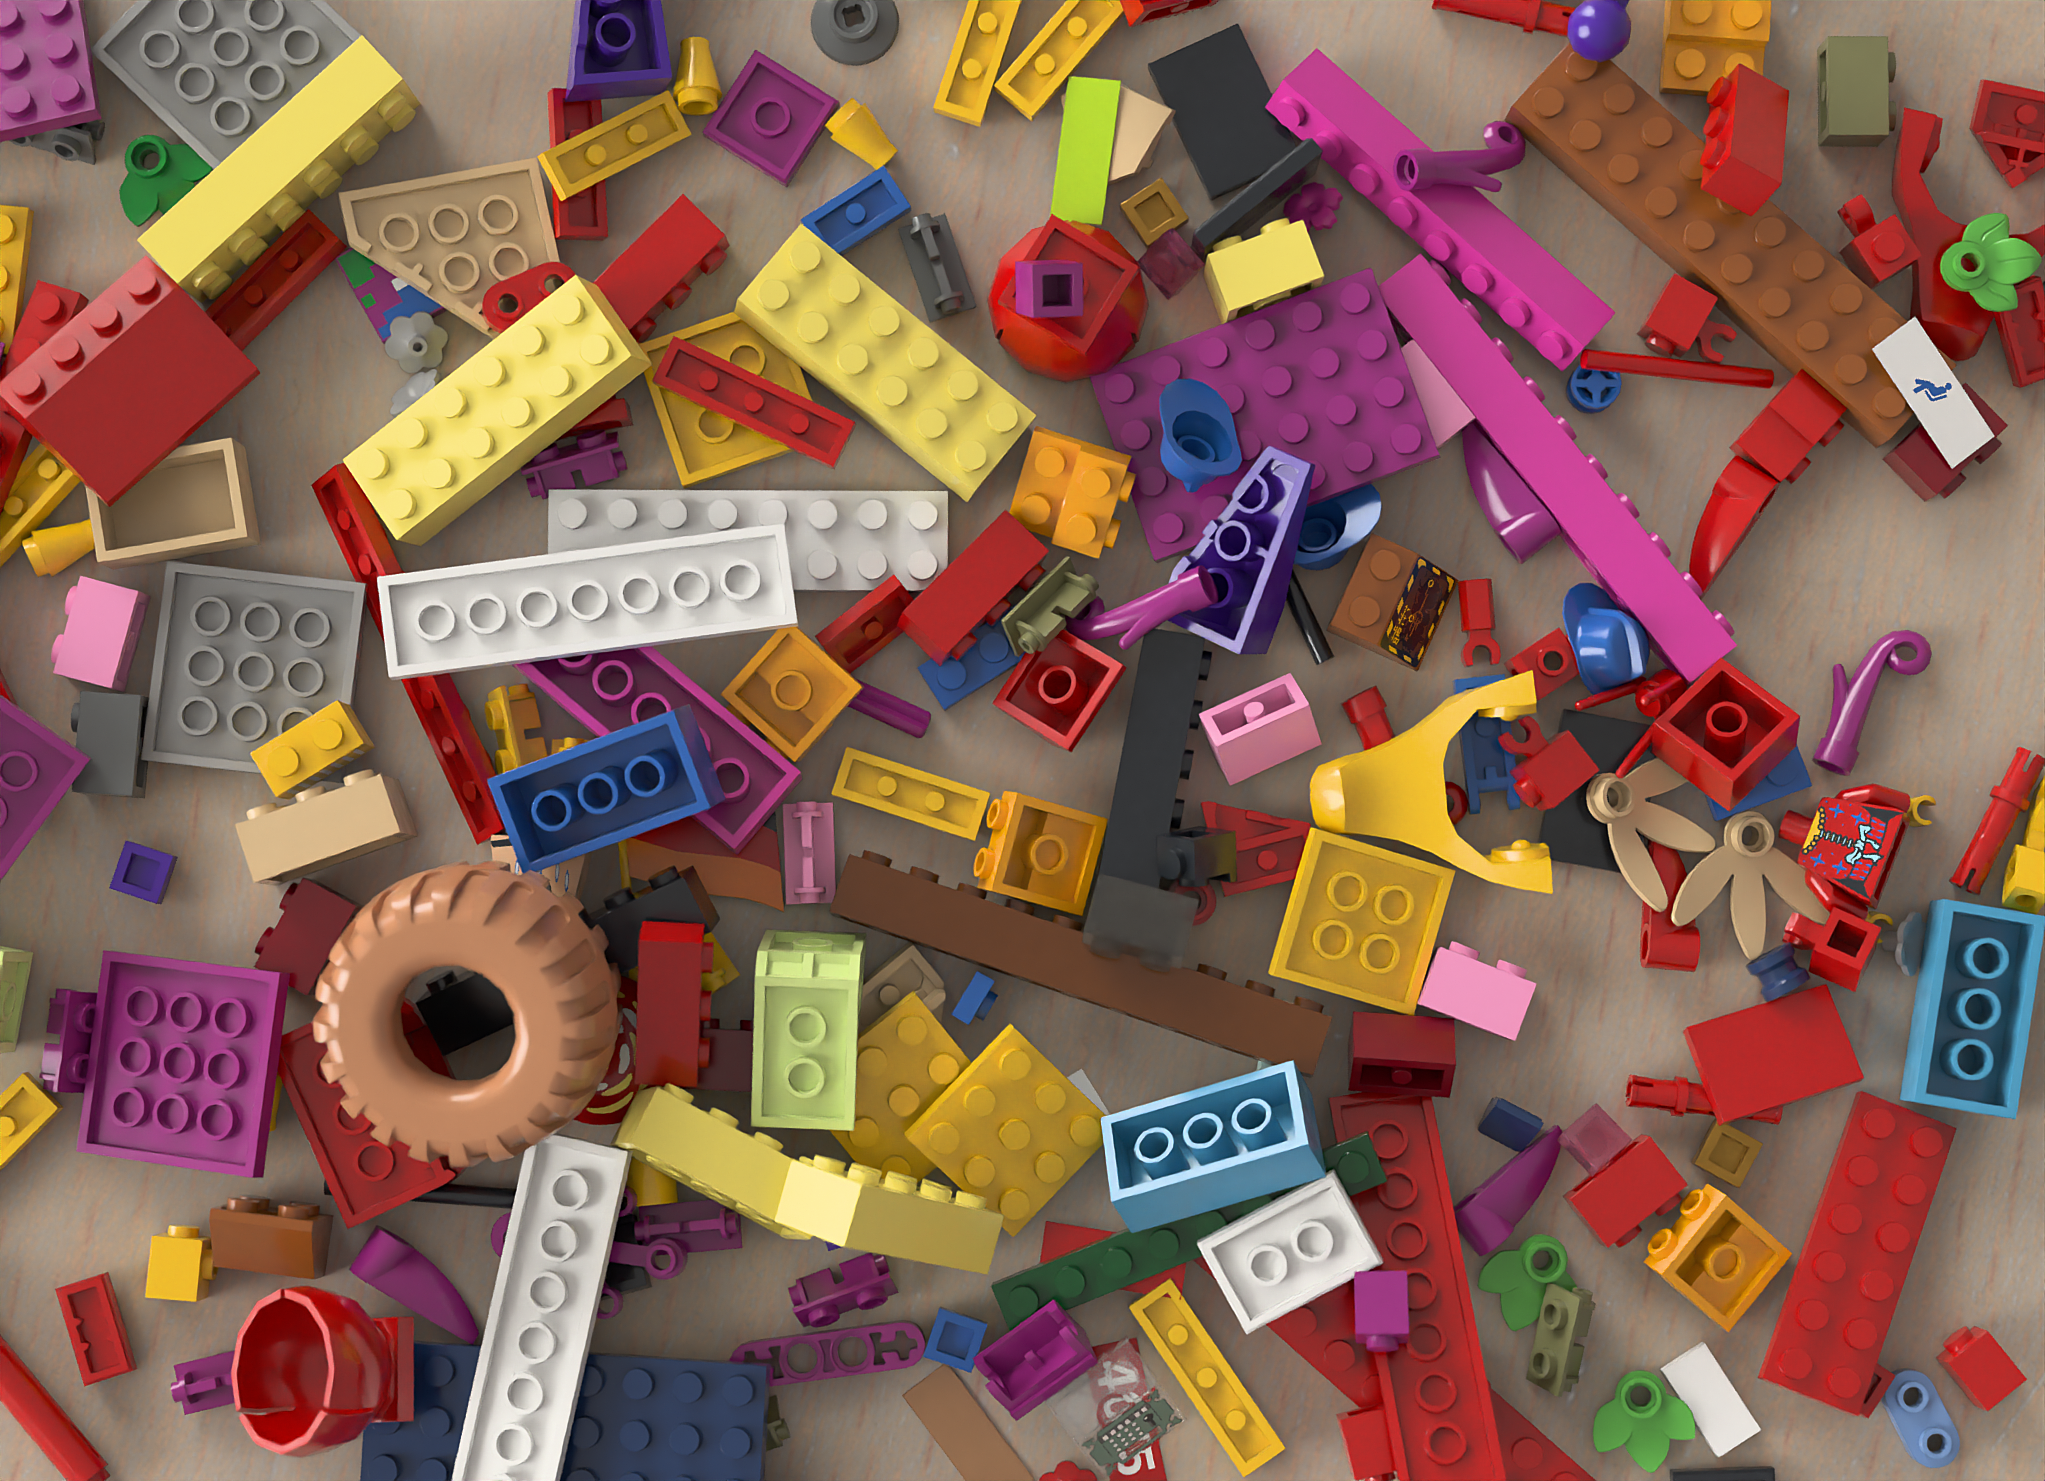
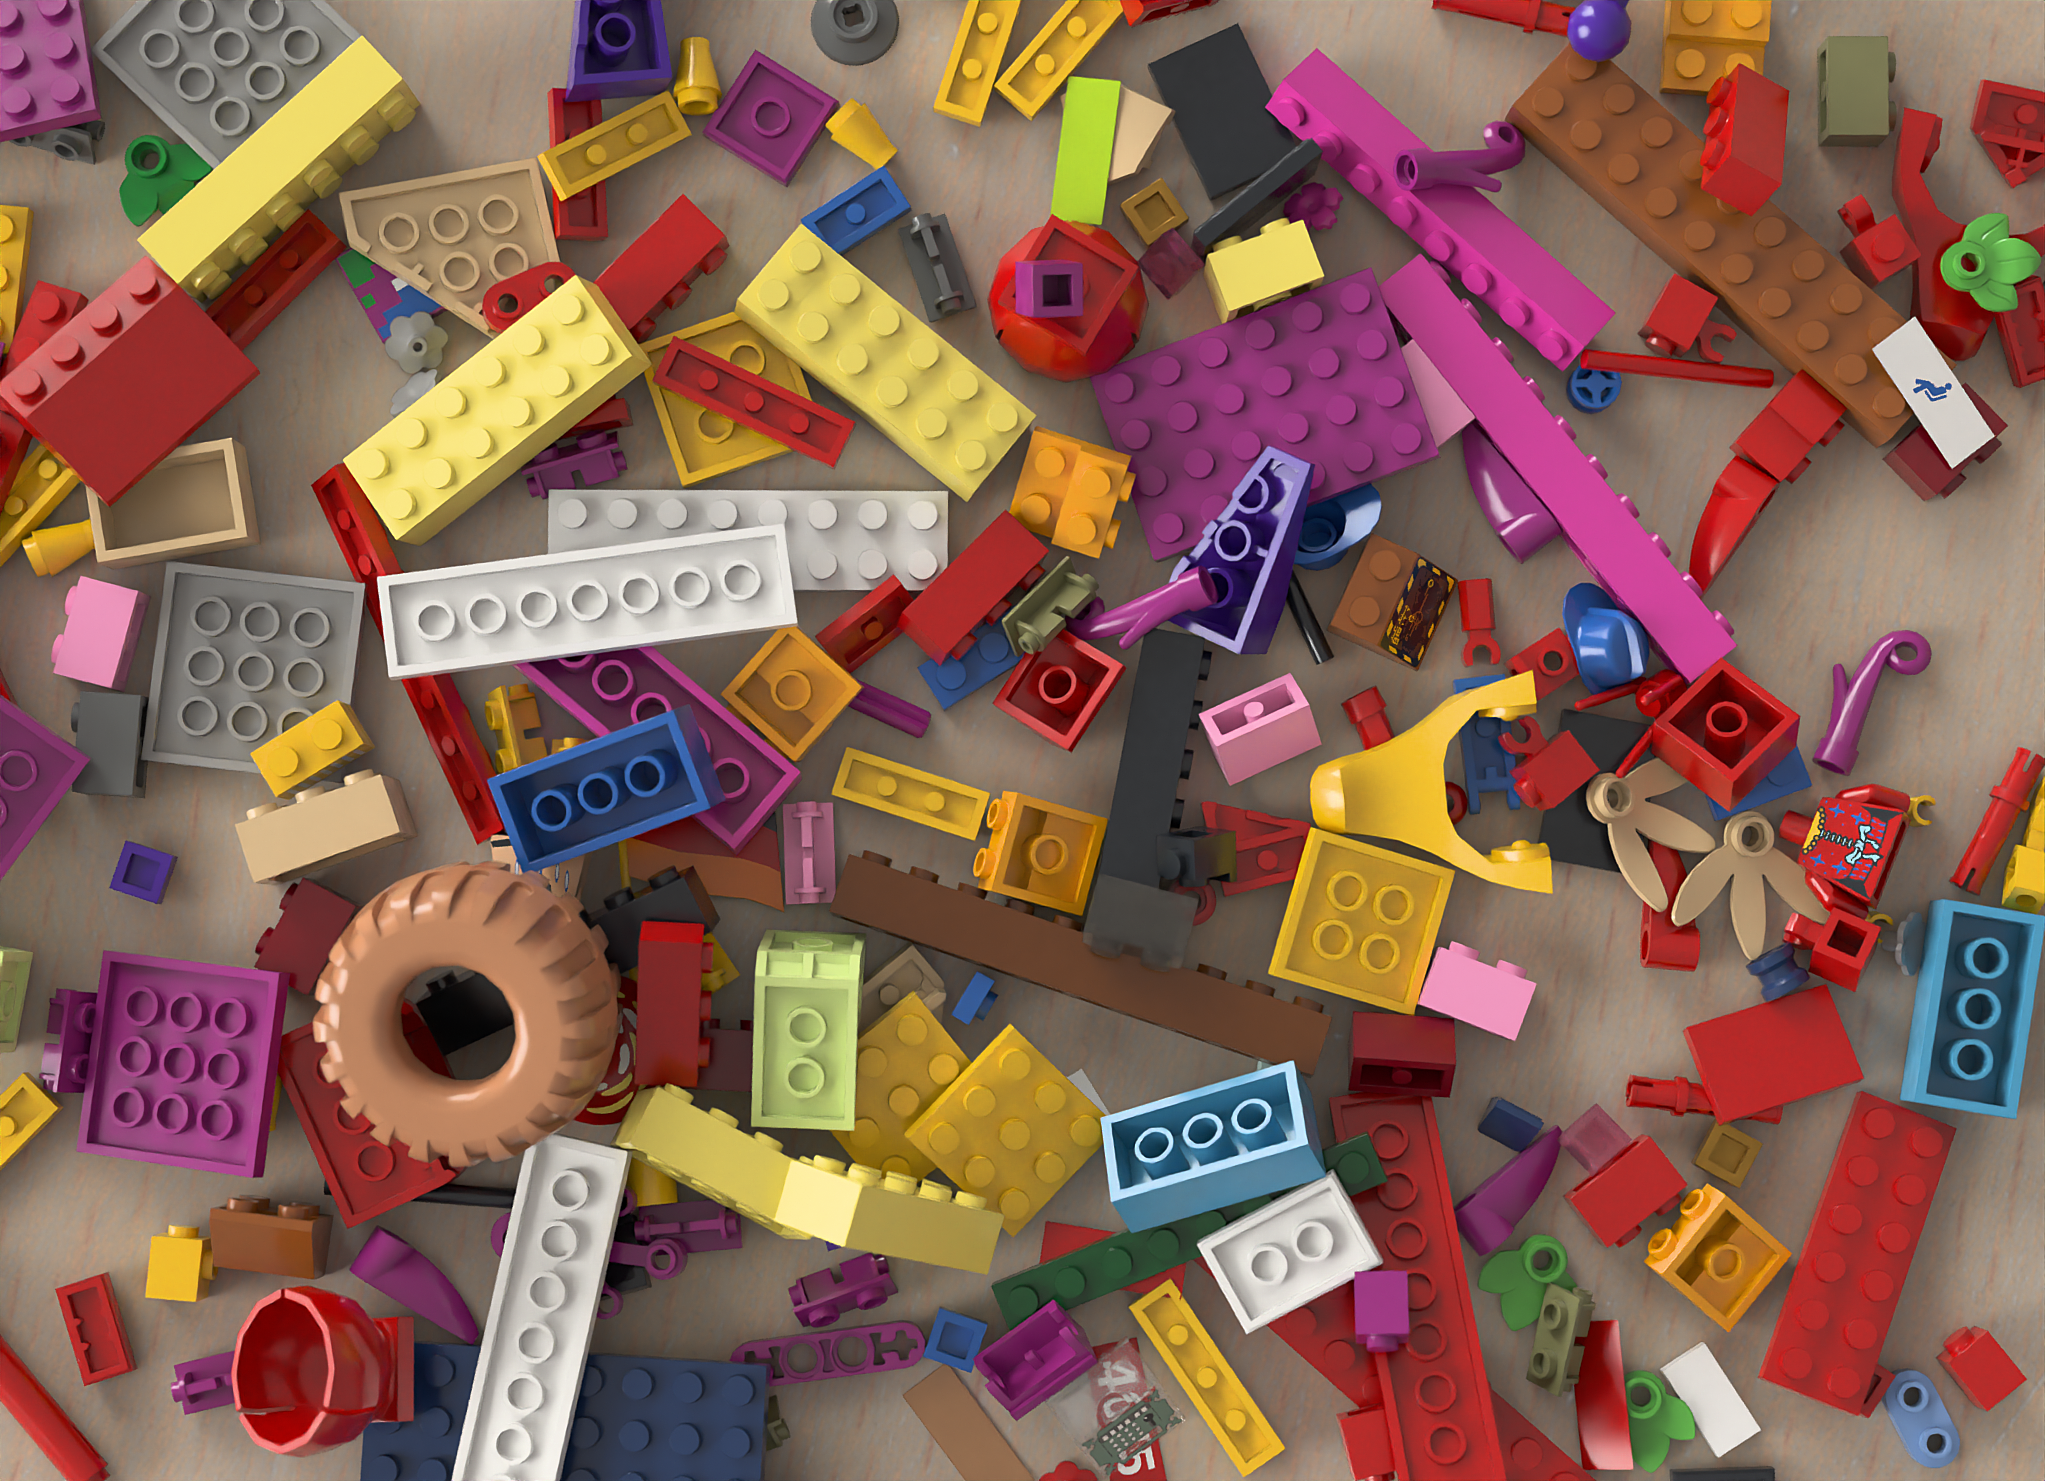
(1197, 434): blue piece -> none
(1602, 1400): none -> red sticker

